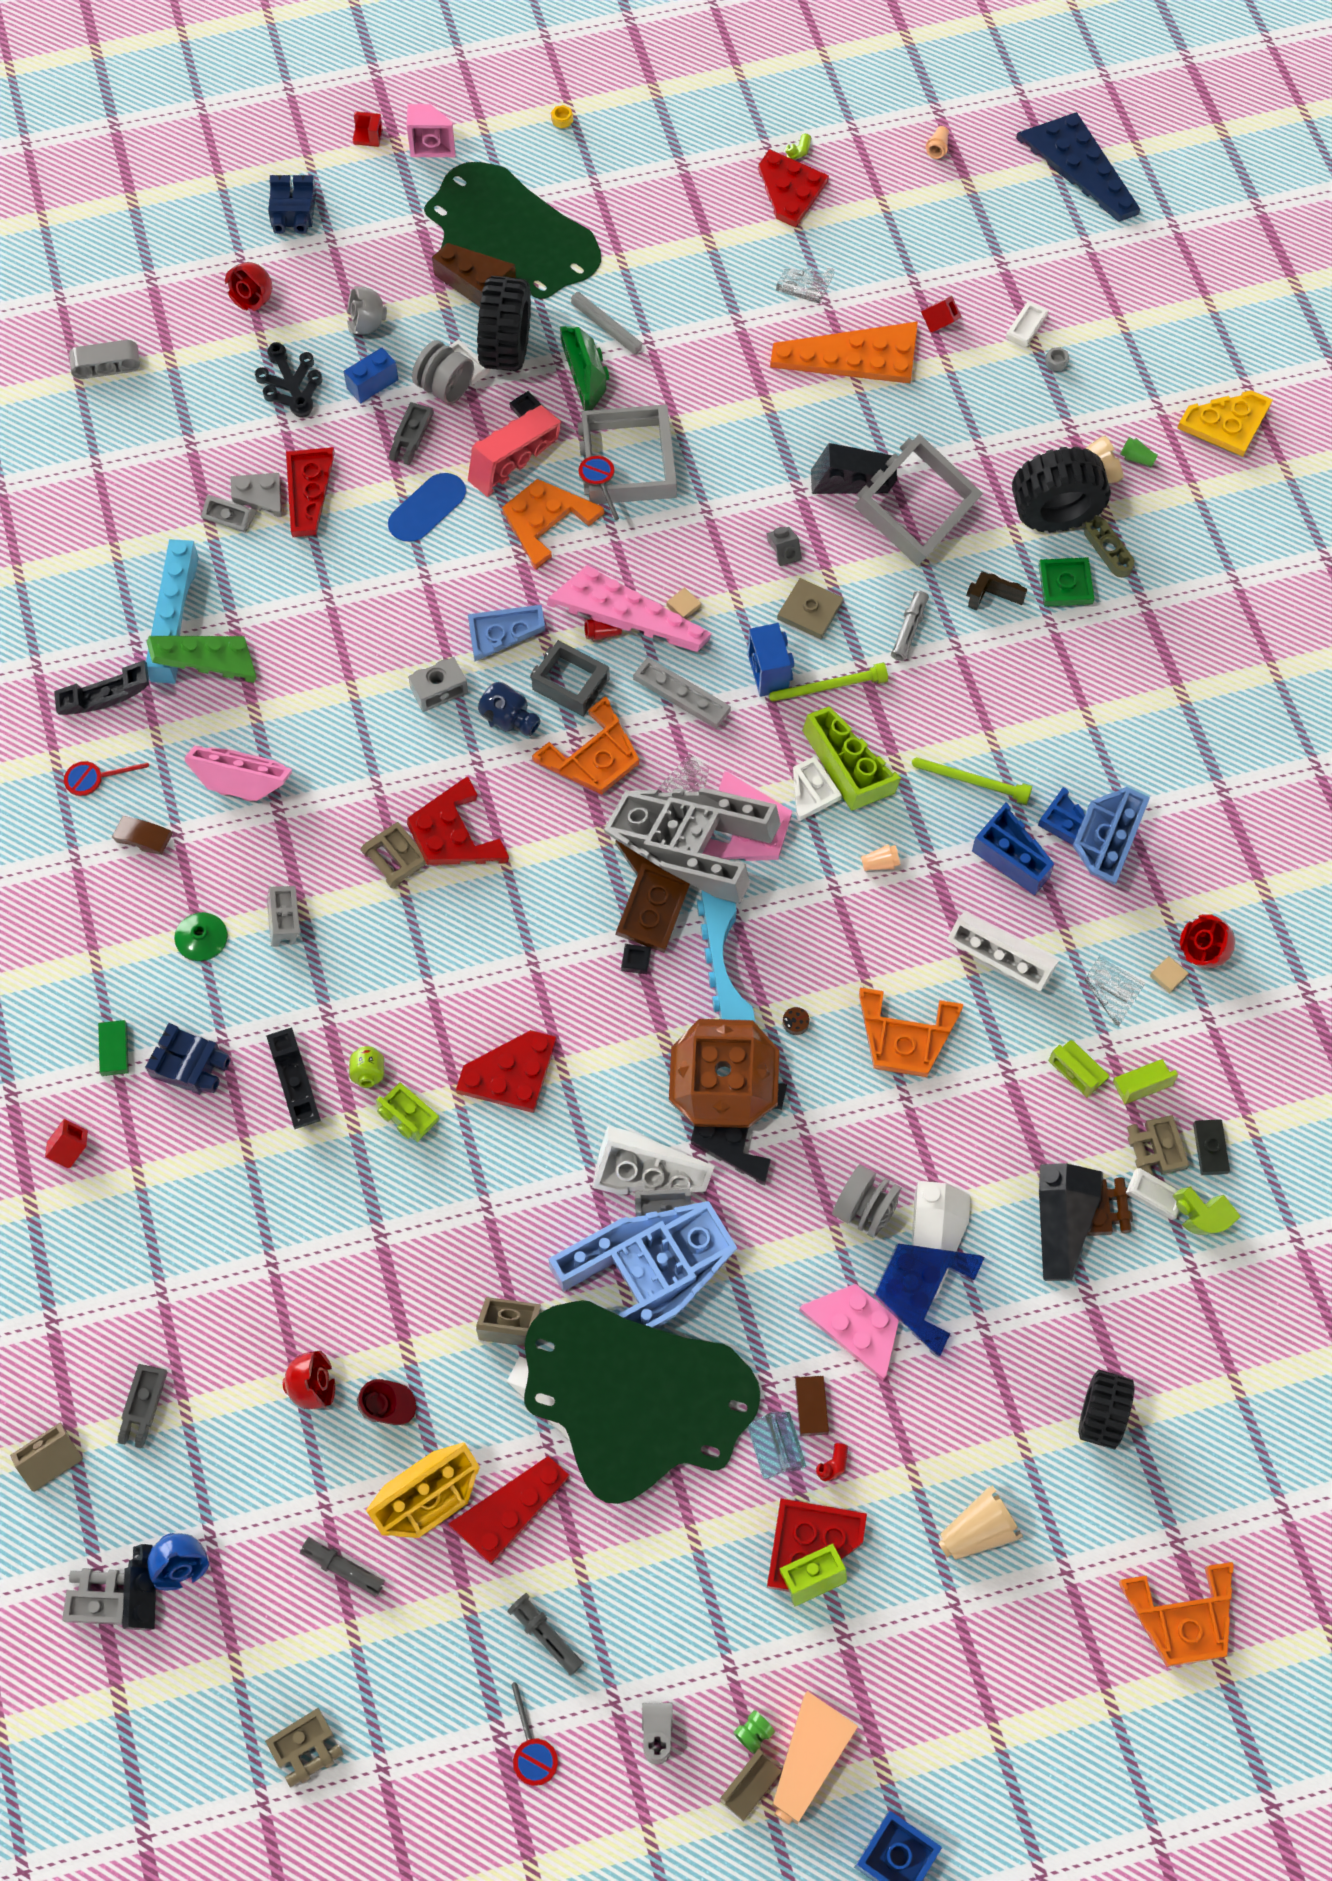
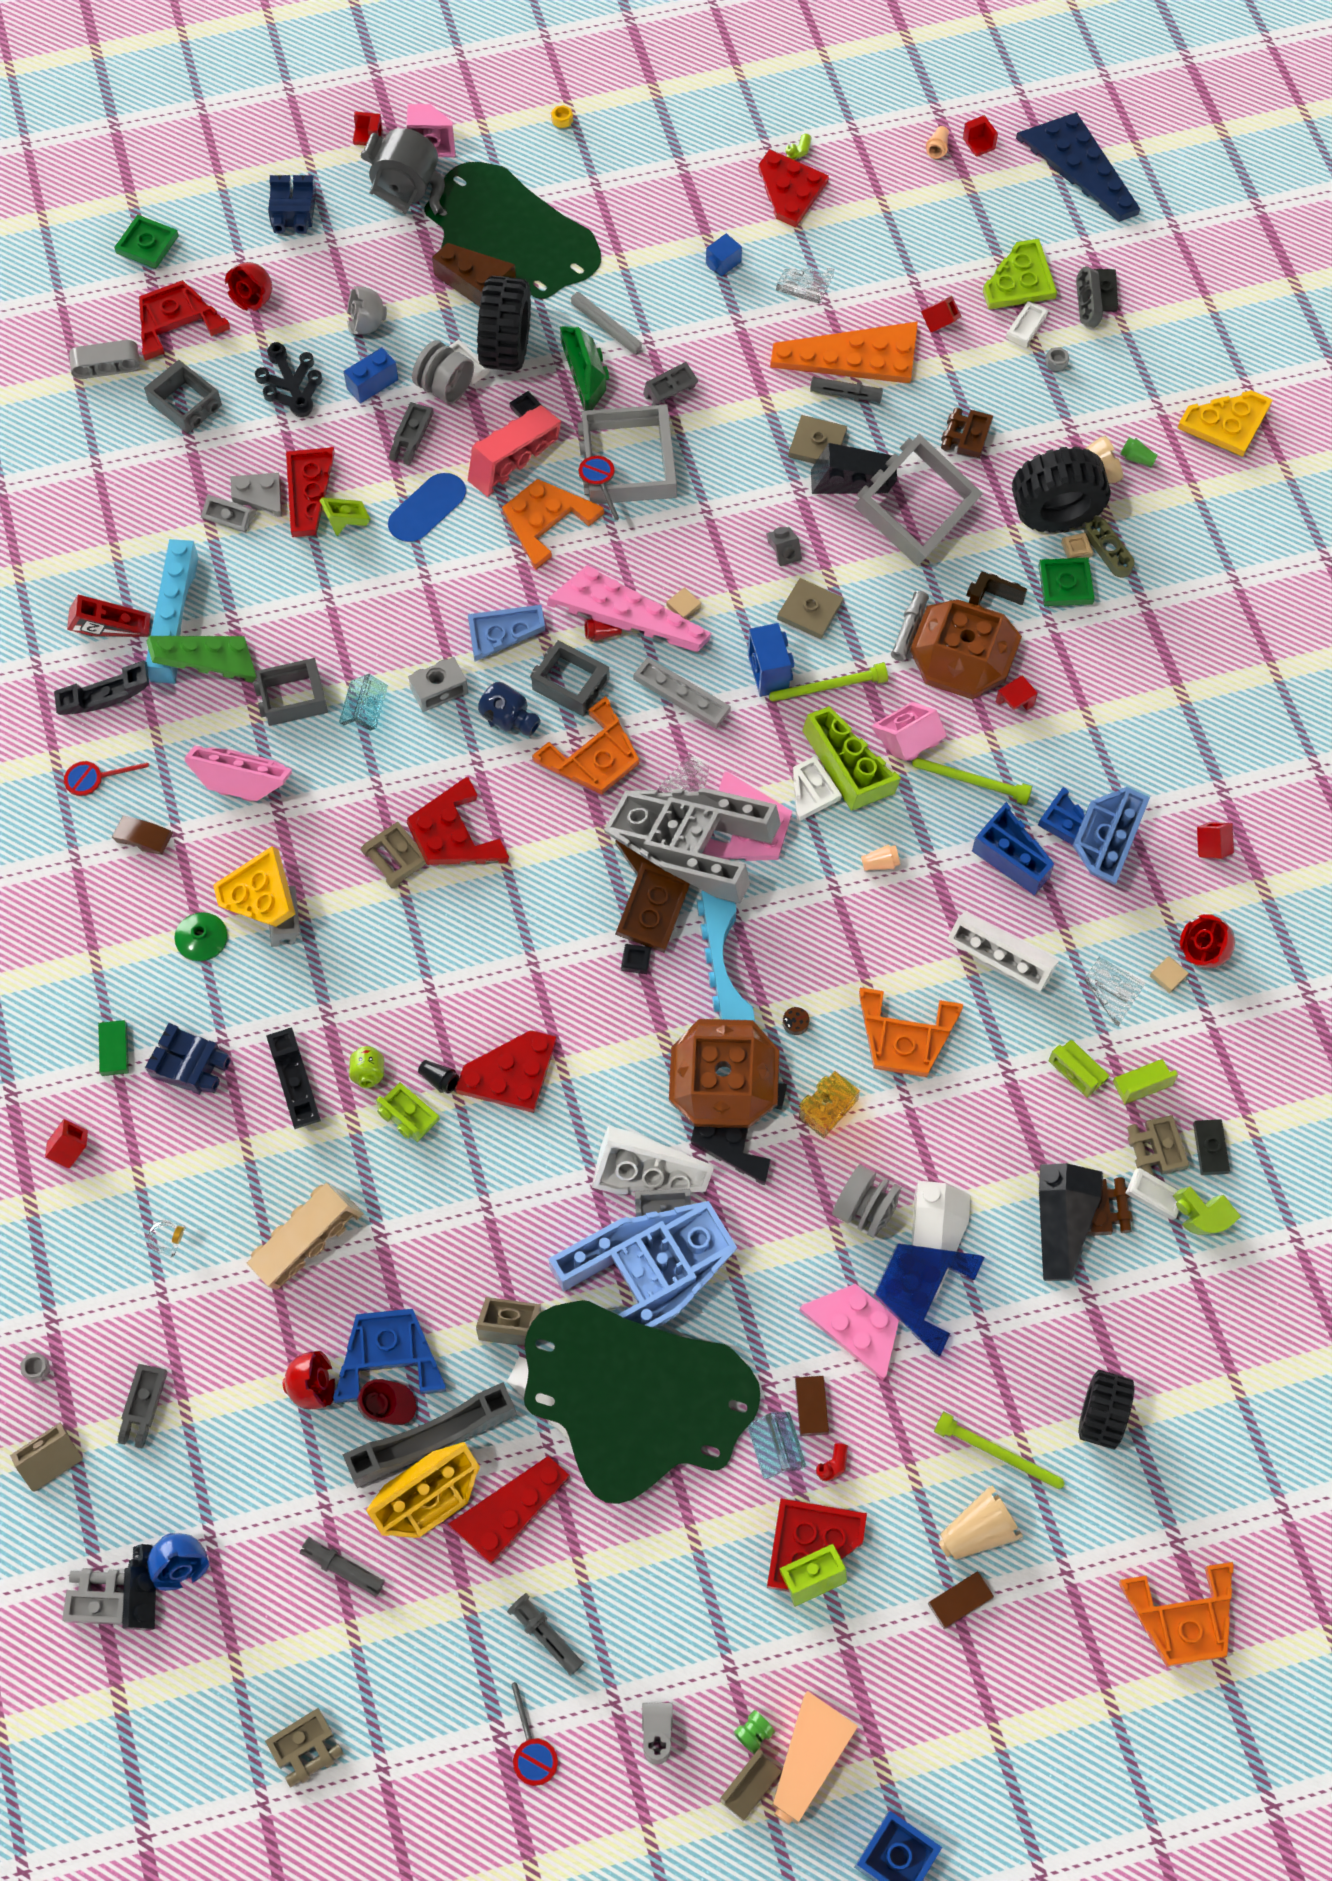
(35, 1367): none -> light grey tile
(103, 618): none -> red slope
(146, 241): none -> green plate
(169, 382): none -> dark grey window
(170, 309): none -> red wing
(177, 1236): none -> clear piece
(258, 890): none -> yellow plate
(285, 674): none -> dark grey window
(303, 1235): none -> tan wedge
(344, 512): none -> lime slope
(364, 702): none -> clear light blue panel
(384, 1342): none -> blue wing
(398, 1451): none -> dark grey arch
(403, 169): none -> dark grey piece
(439, 1076): none -> black cone
(670, 383): none -> dark grey hinge
(723, 255): none -> blue brick
(813, 437): none -> dark tan plate
(823, 1117): none -> clear yellow brick
(845, 389): none -> dark grey pin
(910, 730): none -> bright pink slope
(948, 1426): none -> lime piece
(960, 665): none -> dark orange piece
(960, 1600): none -> reddish brown tile
(974, 435): none -> reddish brown plate
(980, 135): none -> red panel
(1017, 693): none -> red panel
(1020, 277): none -> lime plate
(1077, 546): none -> tan tile
(1089, 310): none -> dark grey beam
(1108, 289): none -> pearl dark grey plate
(1215, 840): none -> red panel

